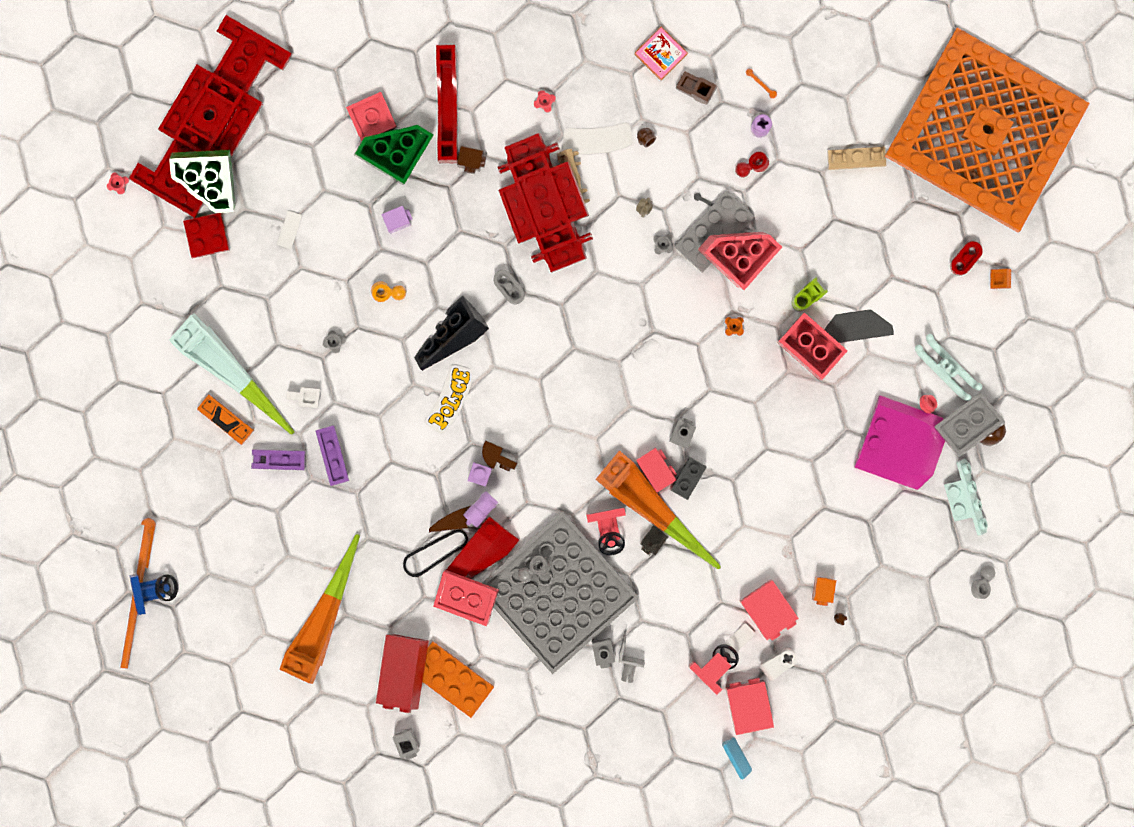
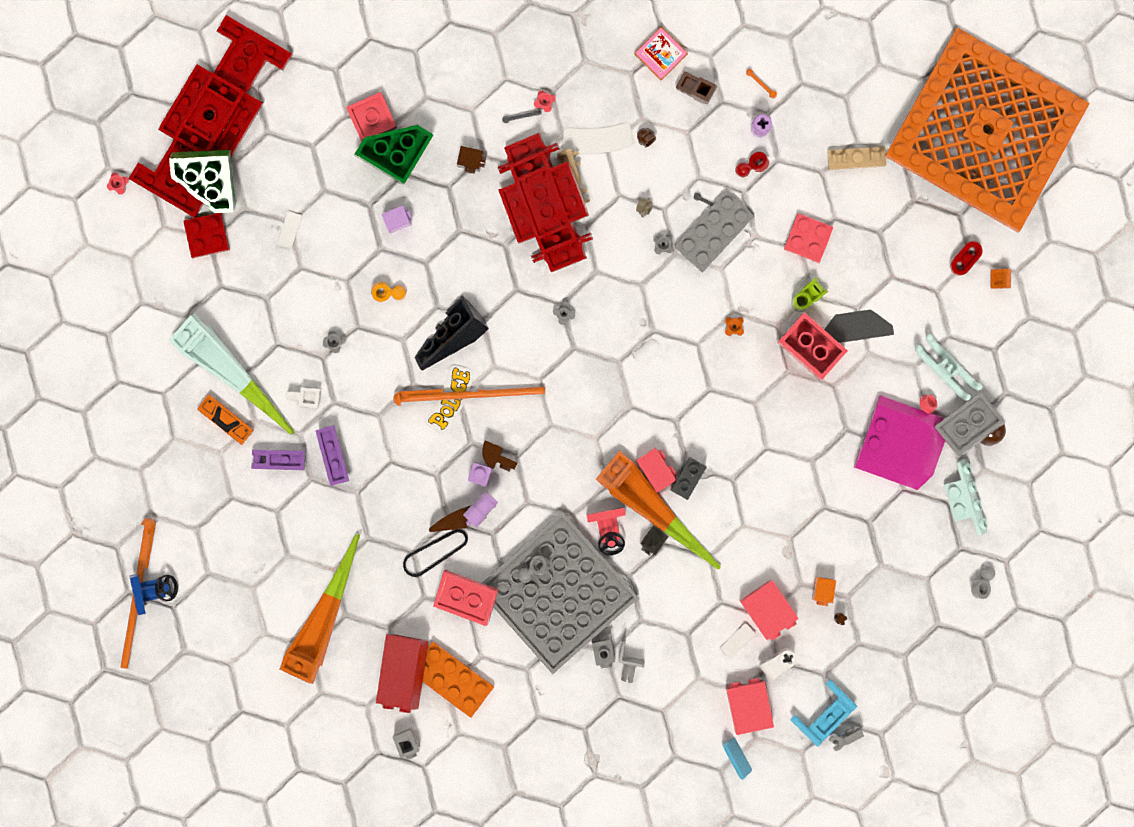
(438, 394): none -> orange bar
(447, 103): red arch -> none
(484, 549): red wedge -> none
(506, 119): none -> dark grey hinge
(509, 287): light grey plate -> none
(564, 308): none -> light grey plate
(683, 433): light grey brick -> none
(716, 667): coral piece -> none
(740, 255): coral brick -> none
(808, 238): none -> coral plate
(829, 719): none -> medium azure plate
(851, 735): none -> light grey plate

